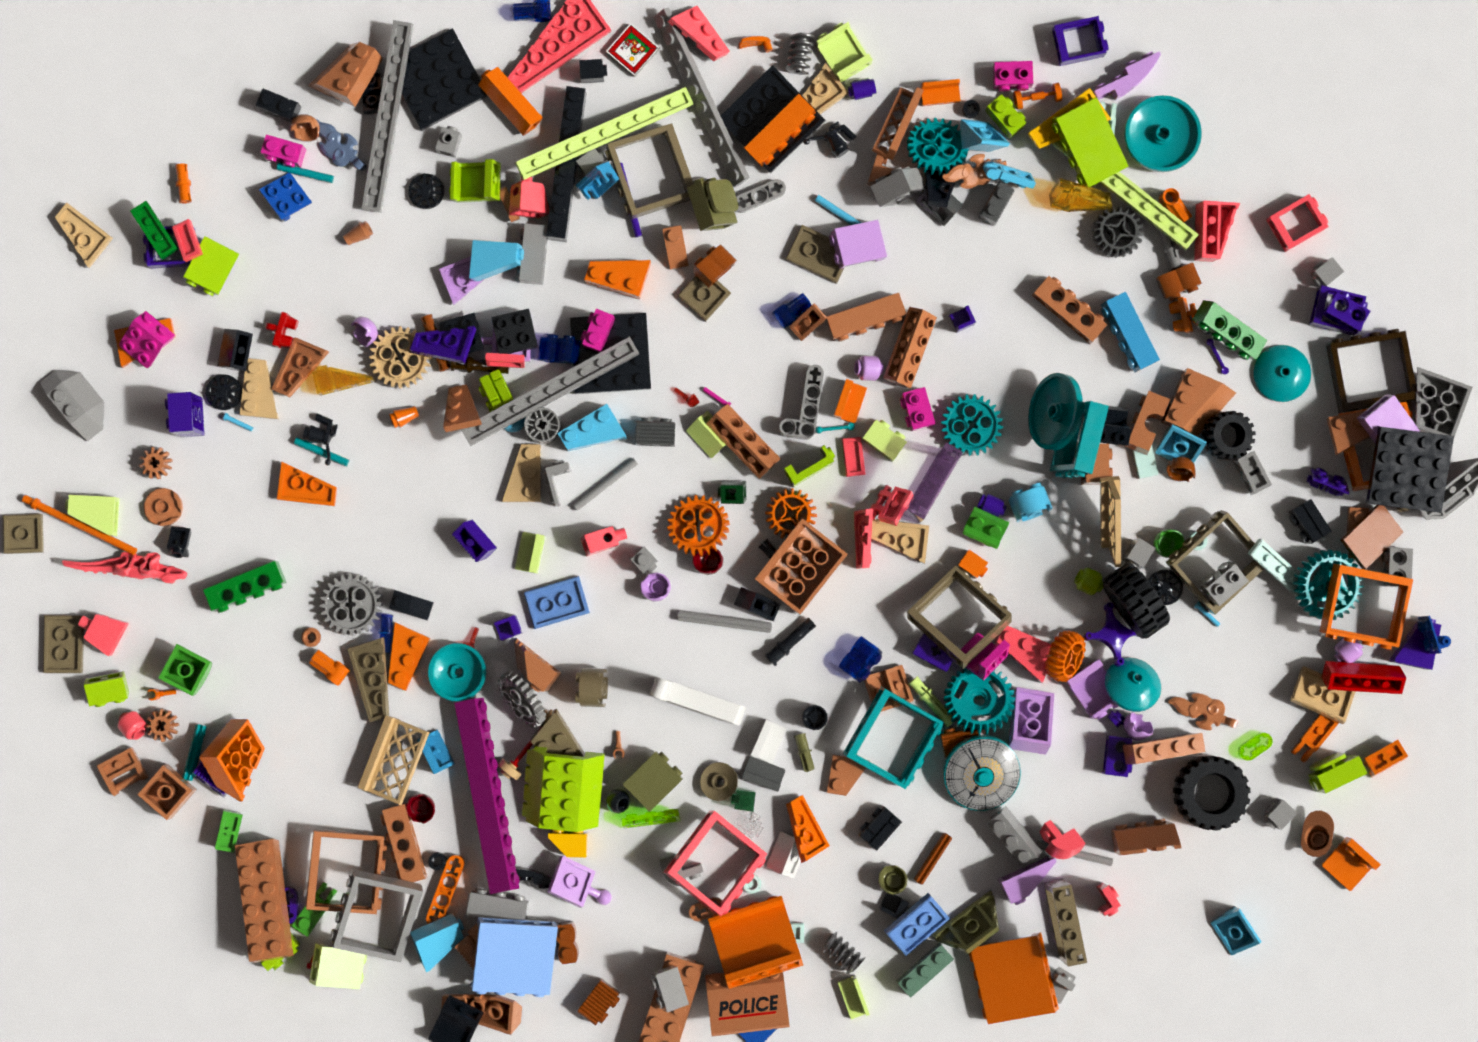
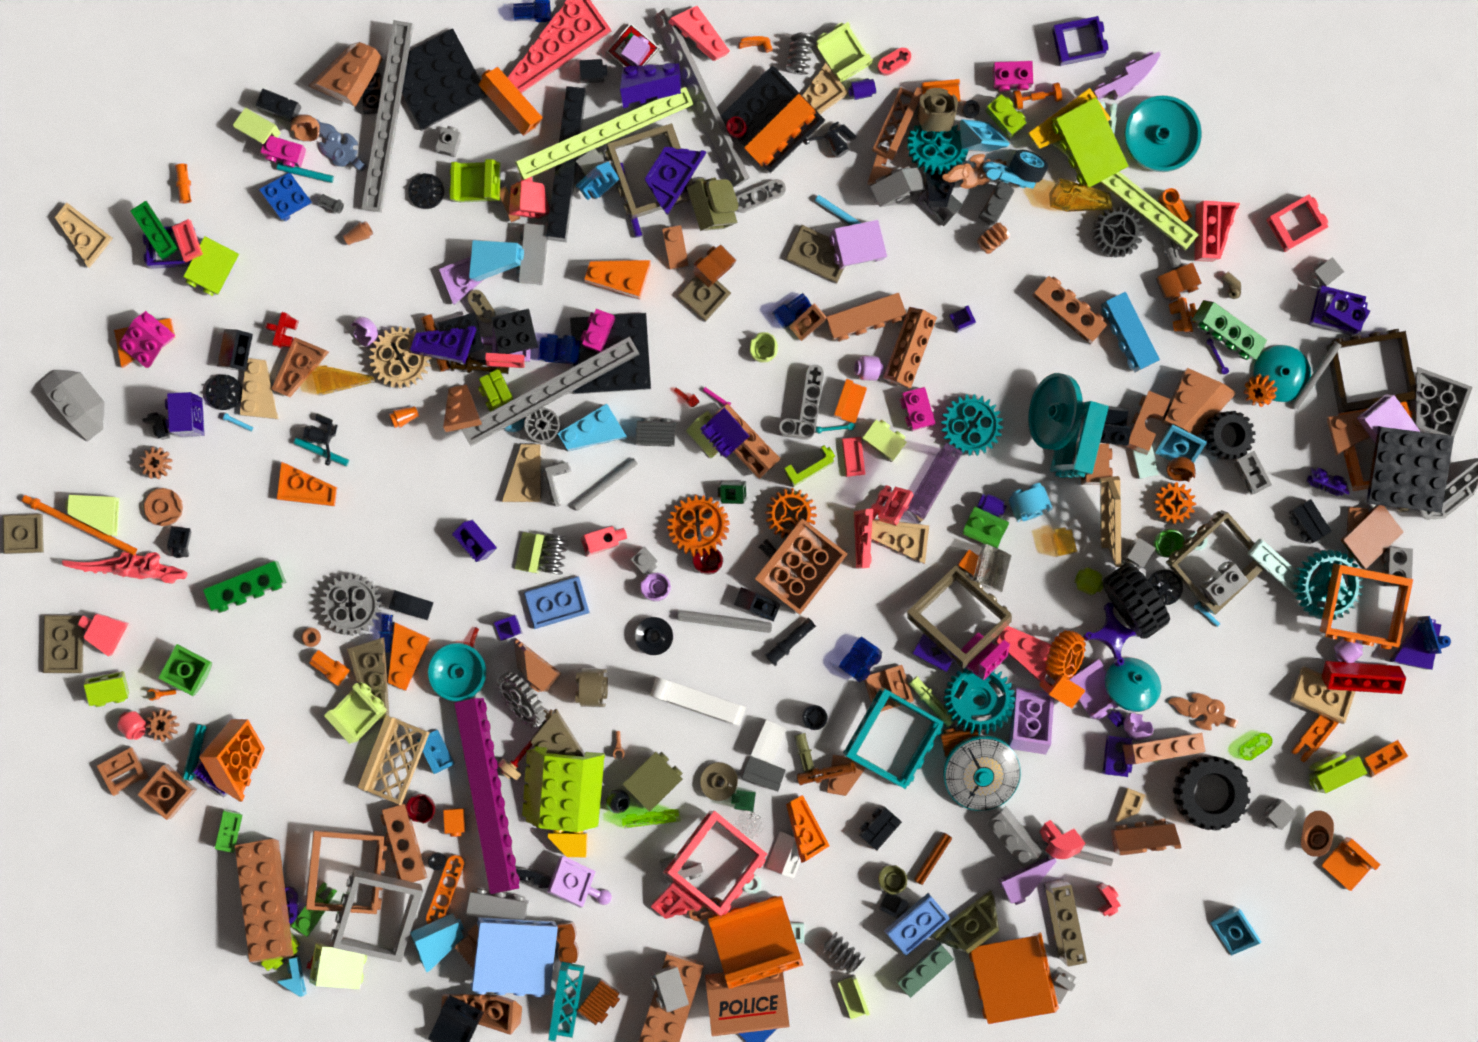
(160, 425): none -> black bracket
(255, 126): none -> yellowish green panel
(296, 982): none -> medium azure slope
(332, 204): none -> dark grey pin
(356, 713): none -> yellowish green panel
(454, 821): none -> orange brick
(485, 303): none -> dark tan beam
(553, 554): none -> flat silver piece
(559, 997): none -> teal fence
(636, 50): none -> lavender brick
(643, 636): none -> black dish
(649, 81): none -> dark purple wedge
(671, 174): none -> dark purple wing
(675, 902): none -> coral wing
(724, 433): none -> dark purple hinge
(736, 127): none -> dark red wheel
(763, 347): none -> yellowish green hair
(847, 768): none -> dark orange pin
(892, 58): none -> coral beam
(937, 110): none -> dark tan brick
(992, 567): none -> clear smoke slope
(993, 238): none -> nougat gear
(1028, 166): none -> black wheel
(1063, 542): none -> clear yellow brick
(1063, 690): none -> orange panel
(1130, 804): none -> tan tile
(1175, 495): none -> orange gear
(1234, 285): none -> dark tan arm
(1254, 386): none -> orange gear
(1316, 375): none -> light grey bar

